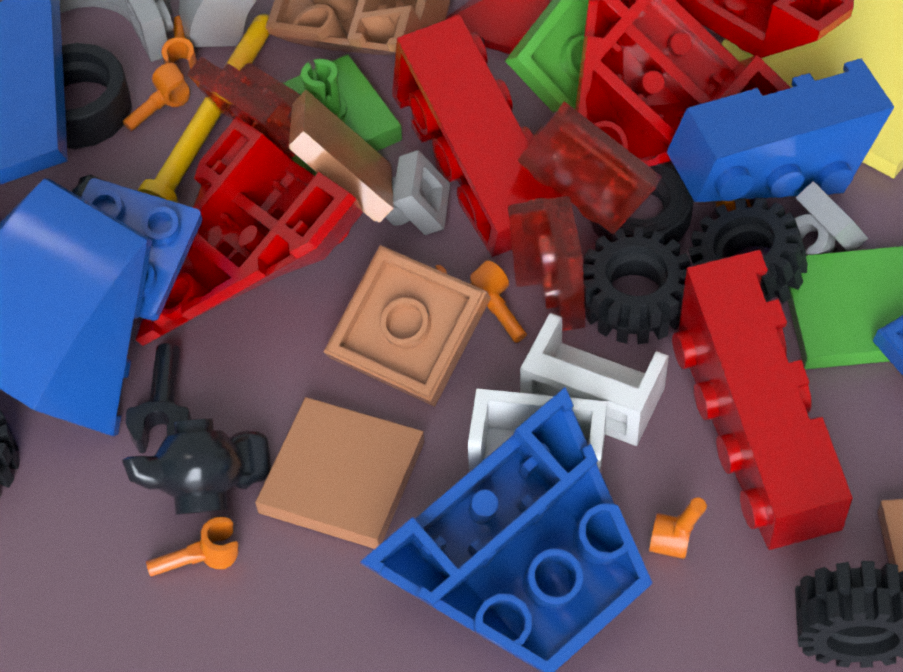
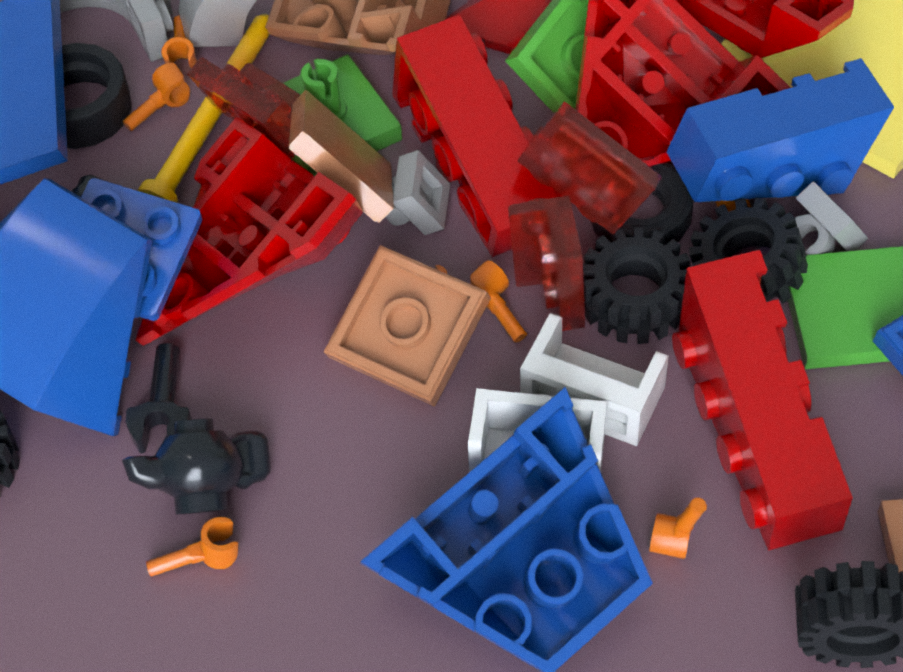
(341, 473): nougat tile -> none

